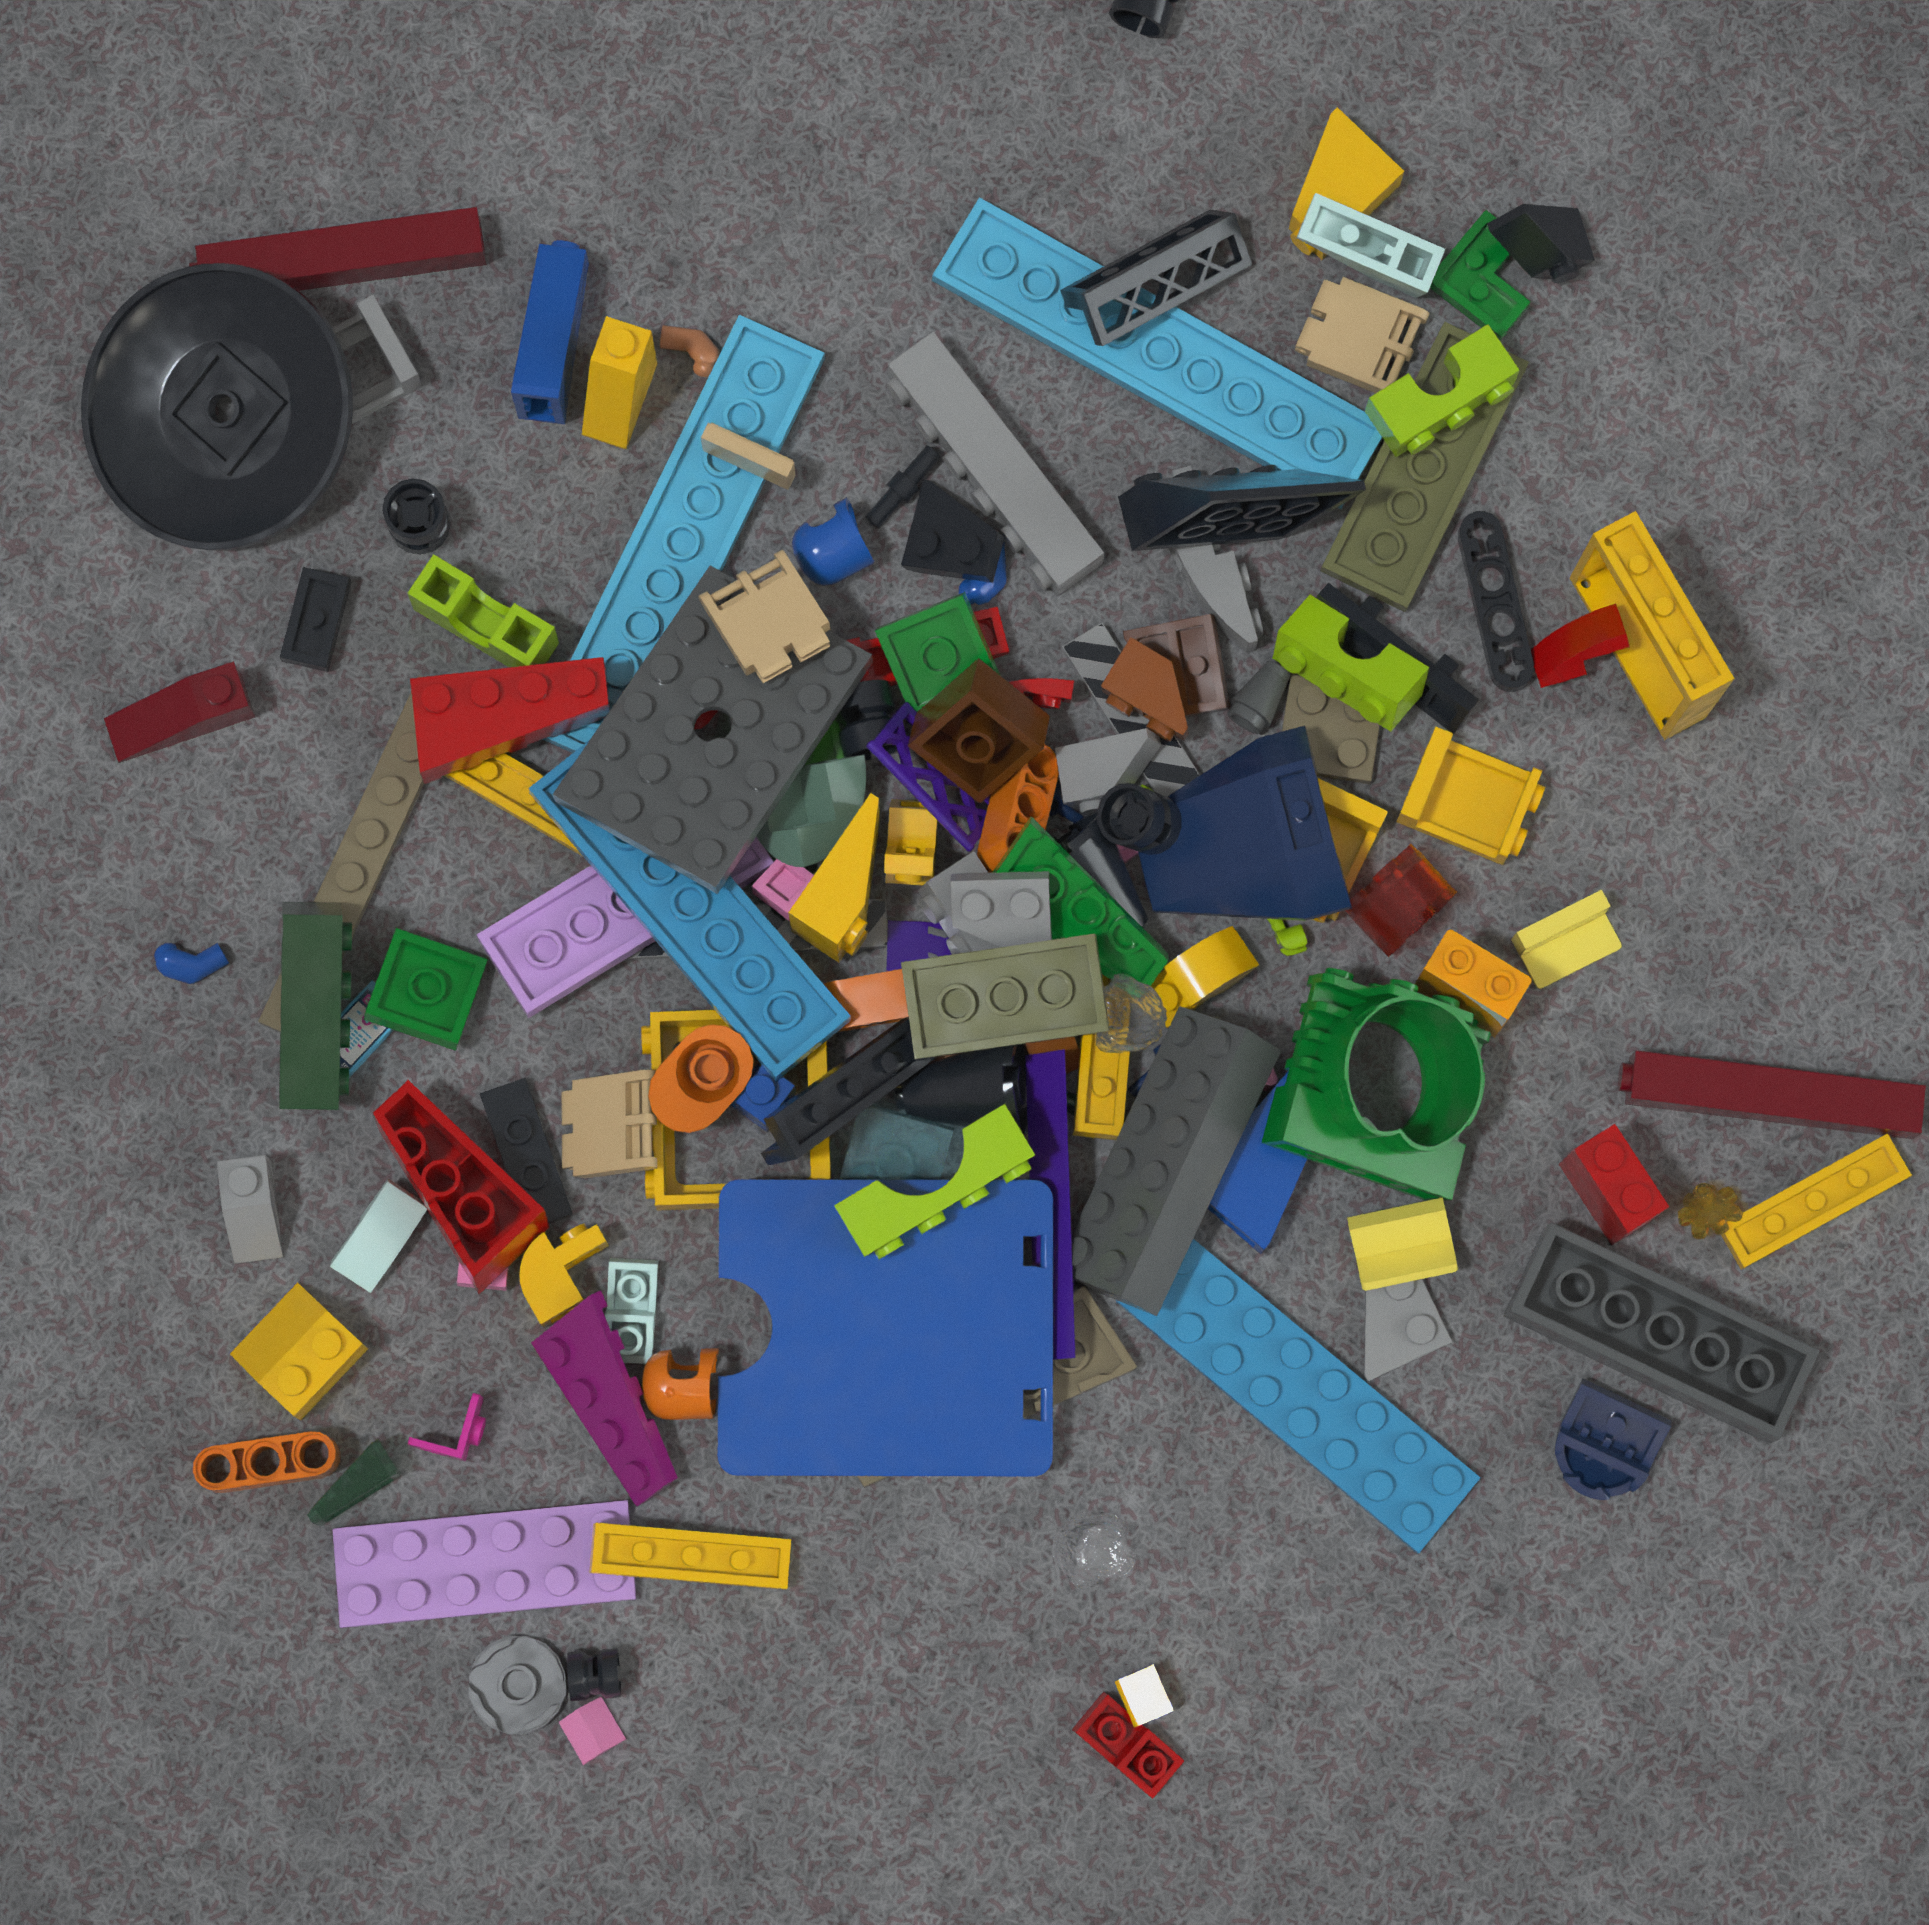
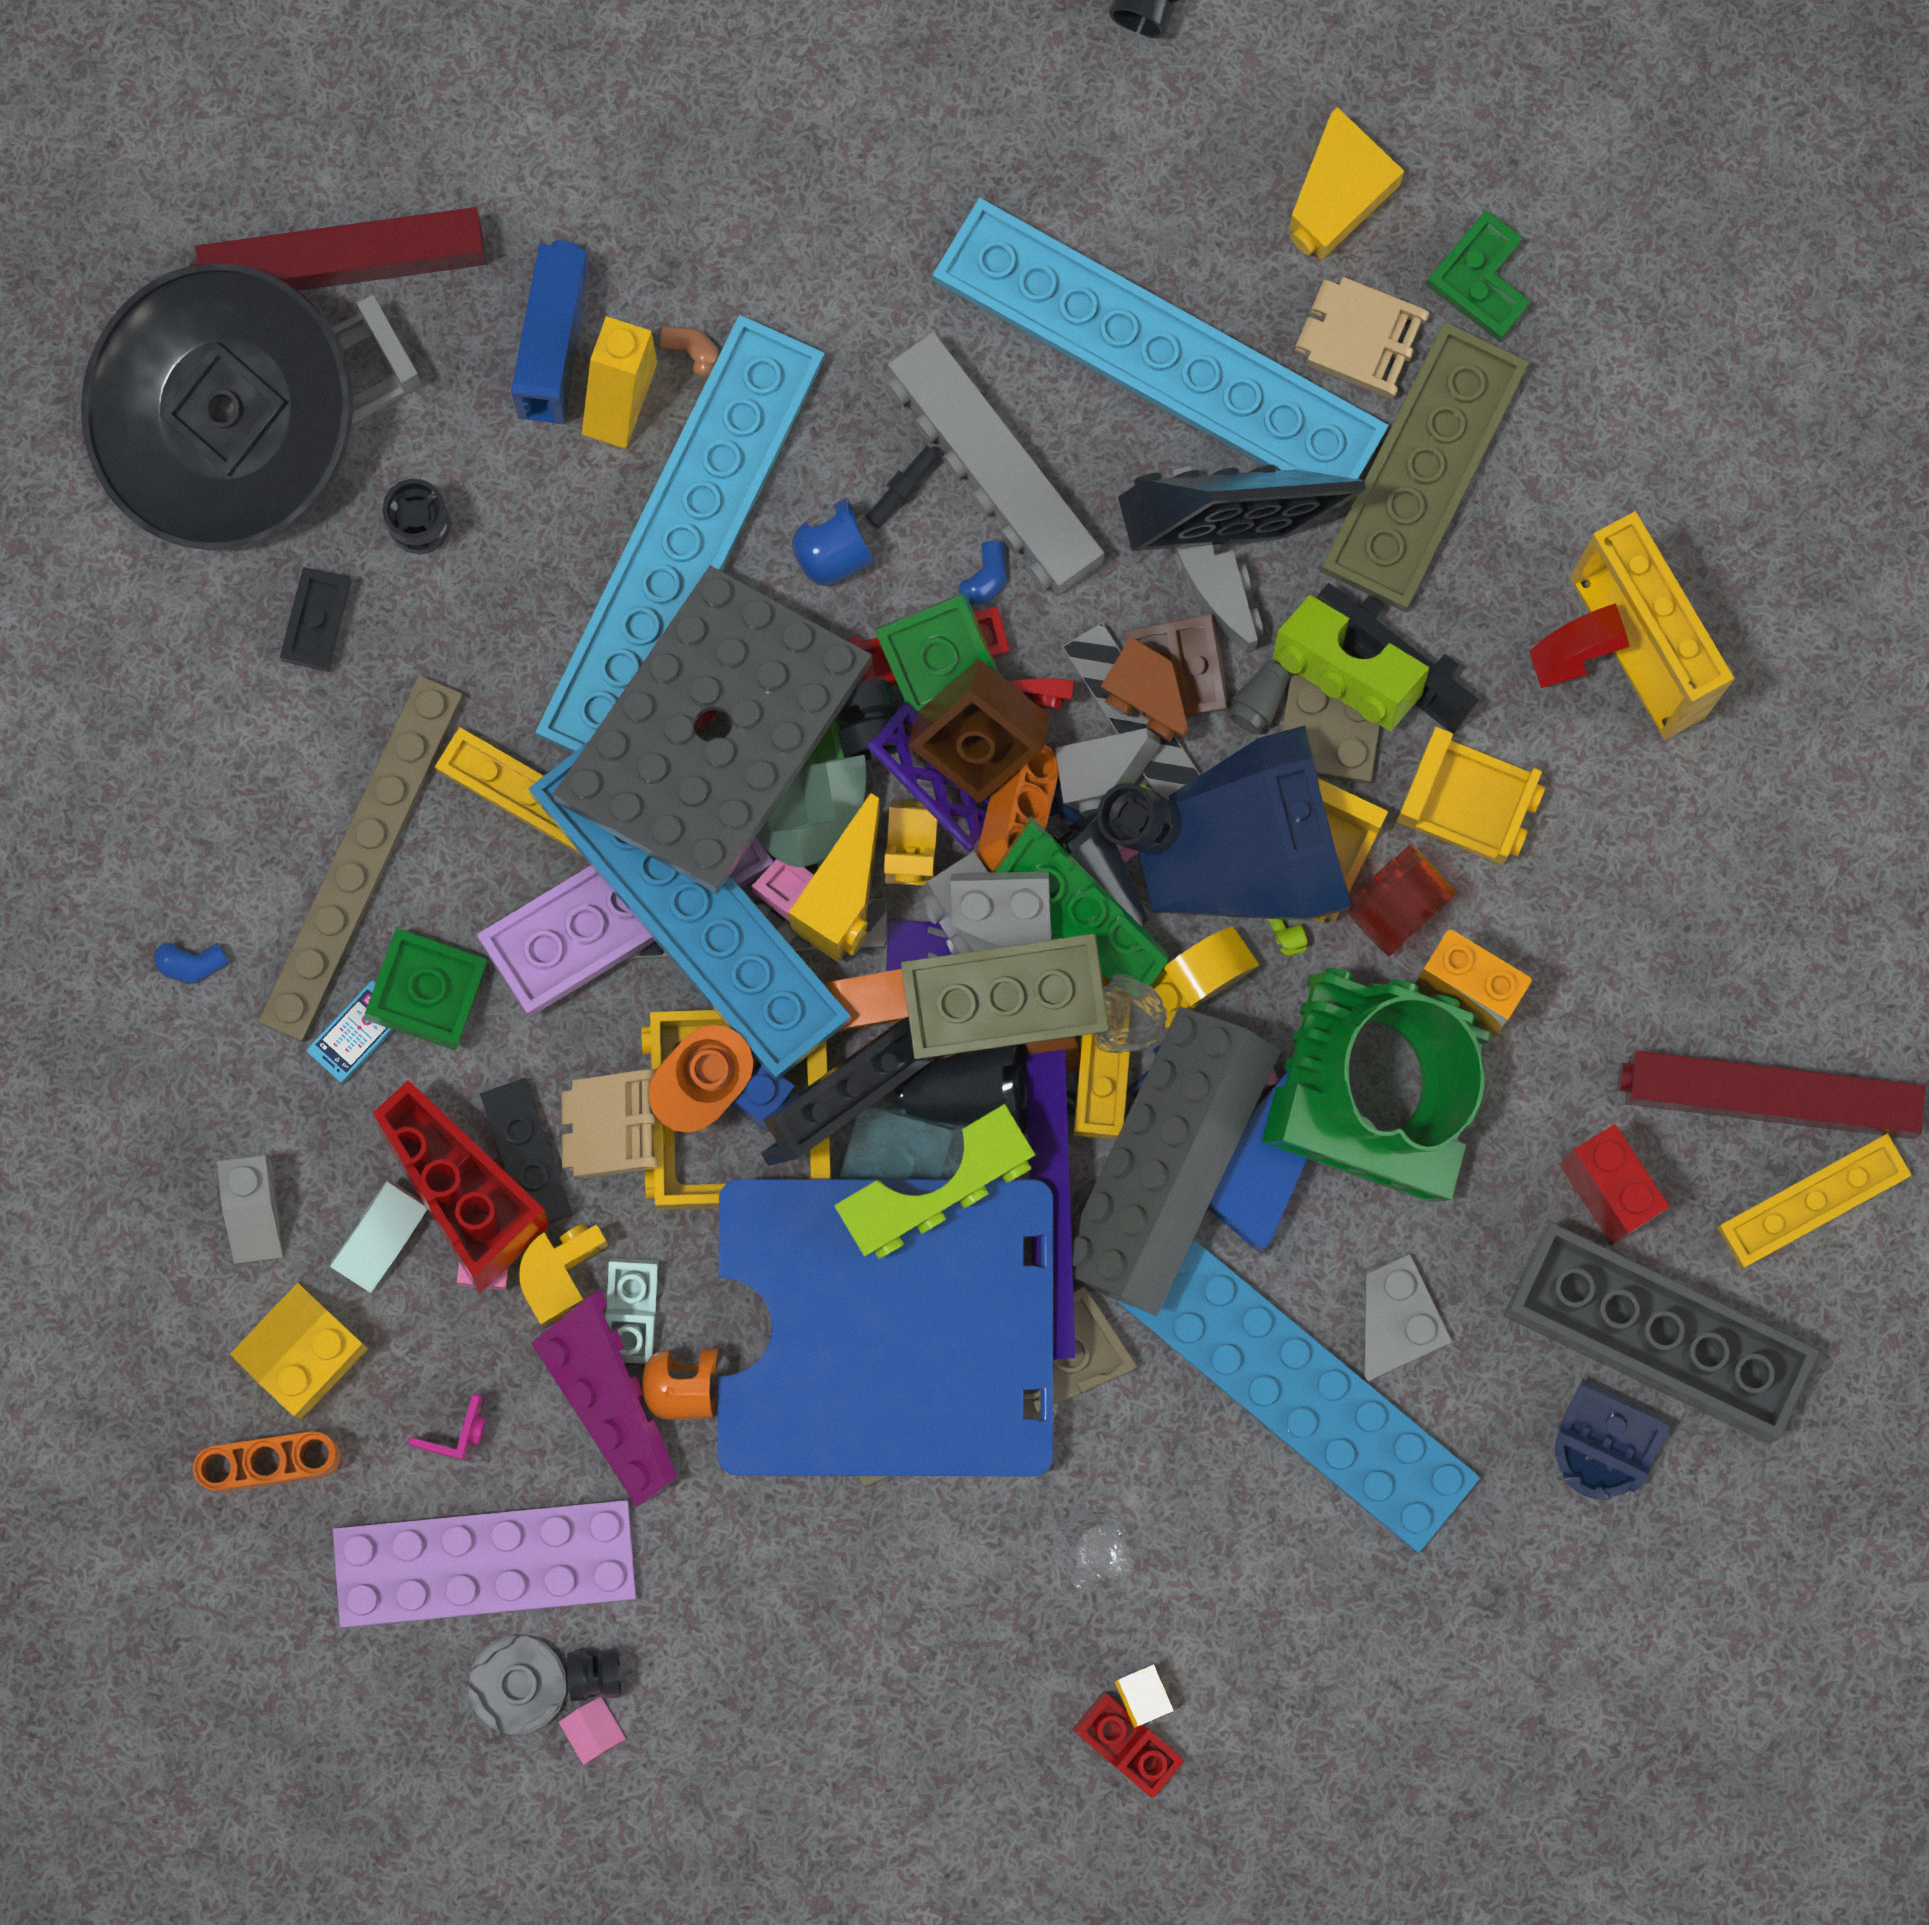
(180, 712): dark red slope -> none
(312, 1005): dark green wedge -> none
(362, 1479): clear green slope -> none
(463, 609): lime arch -> none
(502, 710): red wedge -> none
(690, 1556): yellow plate -> none
(748, 455): tan tile -> none
(769, 619): tan plate -> none
(950, 539): black wing -> none
(1149, 261): fence -> none
(1371, 246): light aqua slope -> none
(1402, 1244): light yellow panel -> none
(1410, 416): lime arch -> none
(1500, 601): black beam -> none
(1544, 240): black slope -> none
(1567, 940): light yellow panel -> none
(1708, 1209): clear yellow plant -> none

